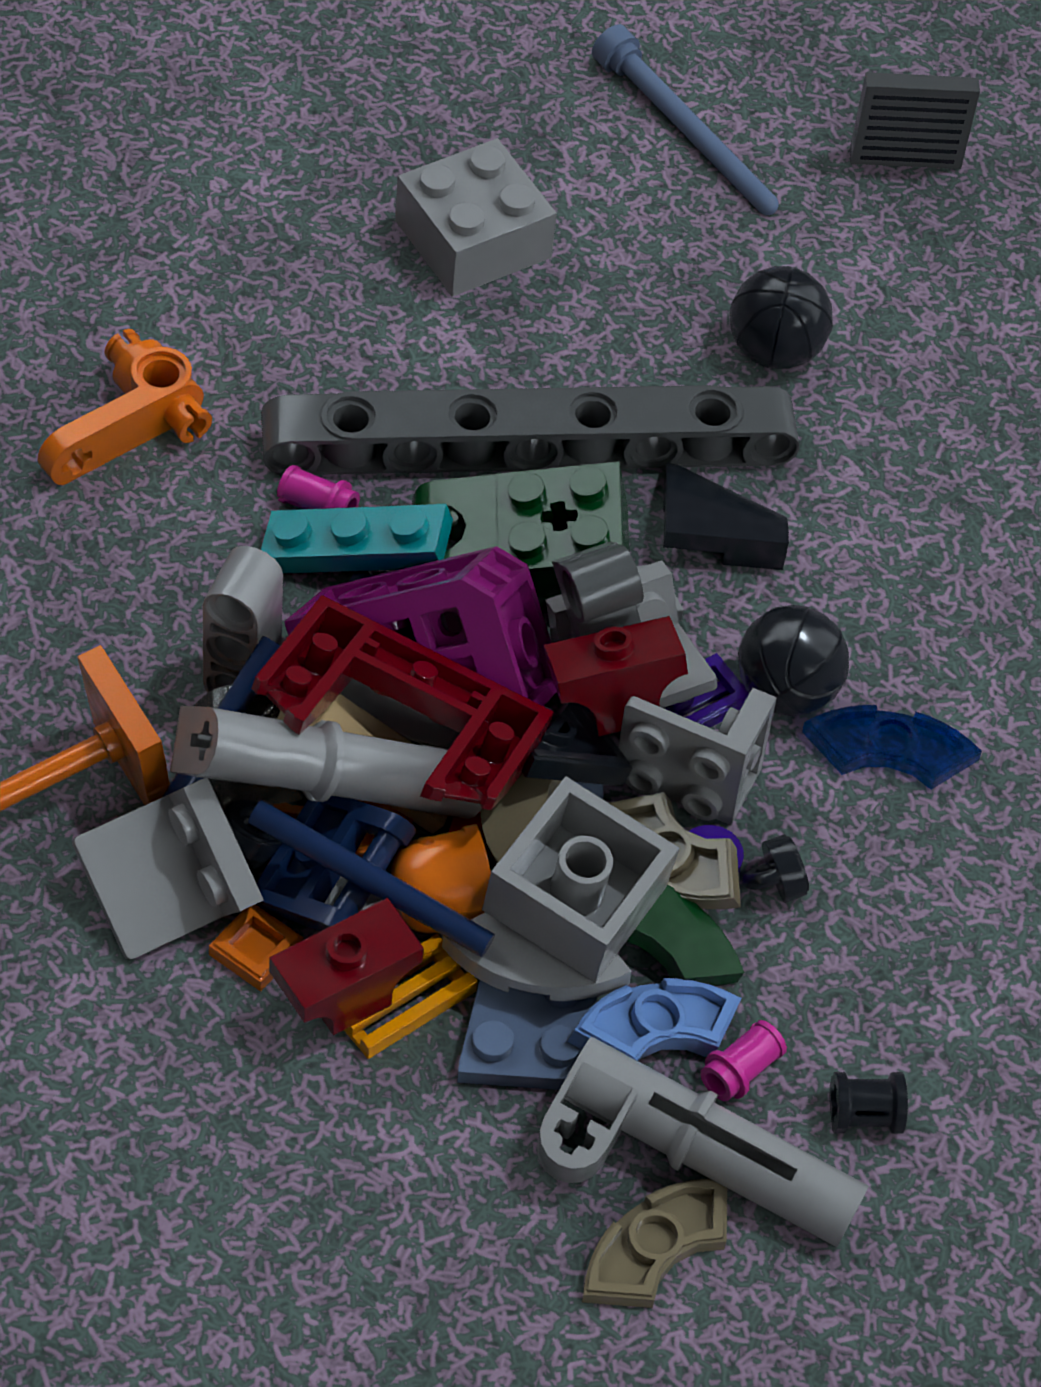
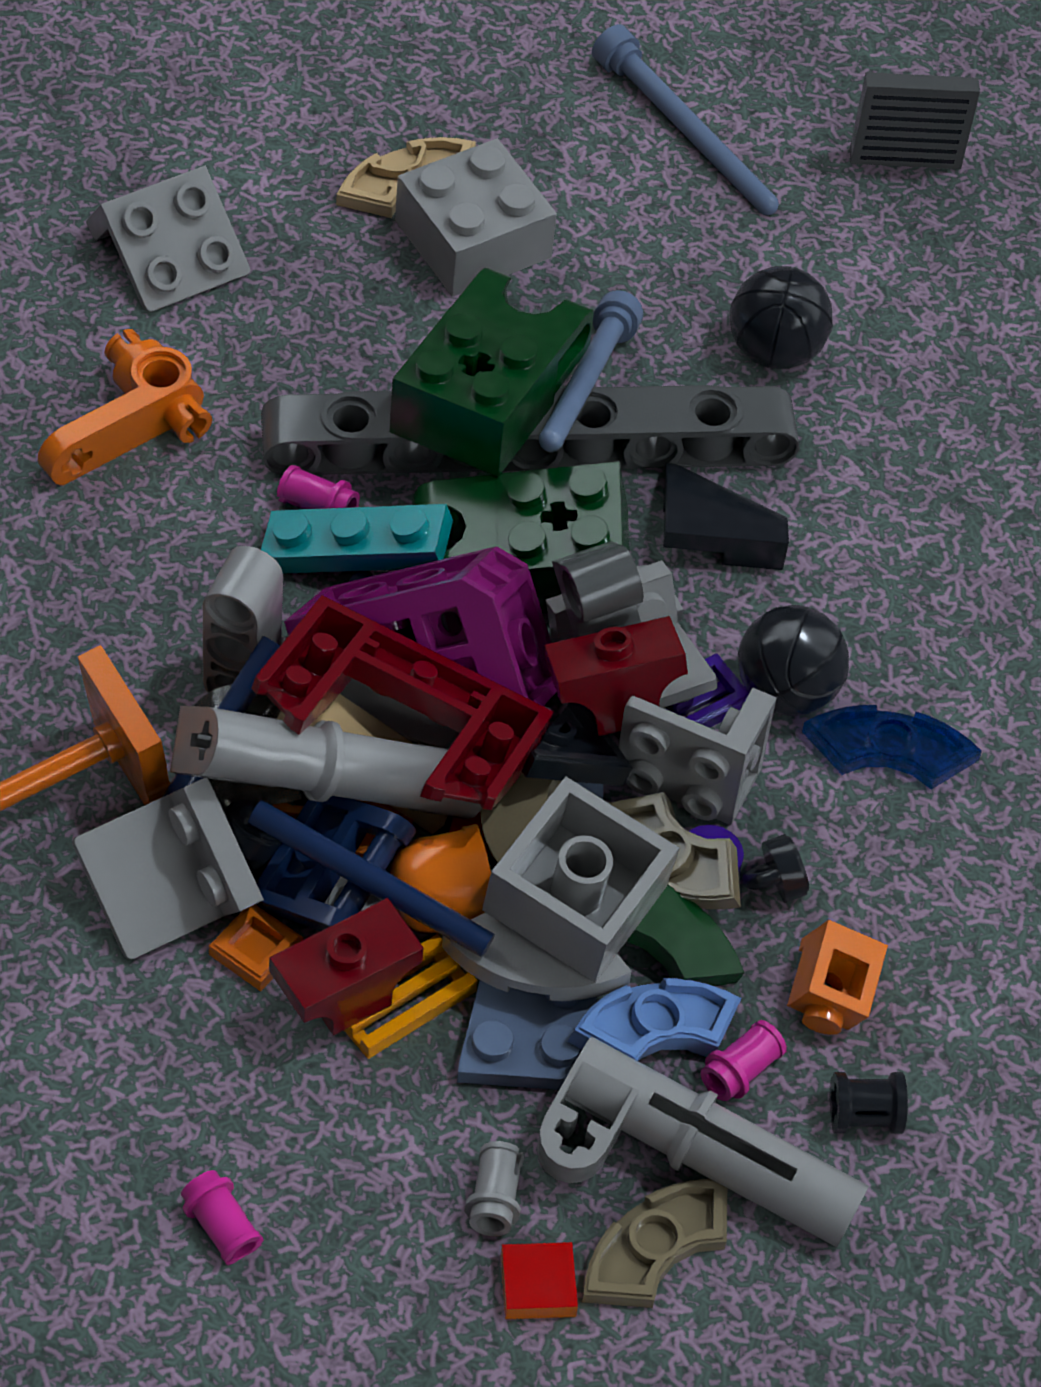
(172, 239): none -> light grey bracket
(220, 1215): none -> dark pink pin
(374, 181): none -> tan tile
(487, 374): none -> dark green brick
(495, 1189): none -> light grey pin
(539, 1280): none -> red tile
(615, 322): none -> sand blue piece
(845, 962): none -> orange brick

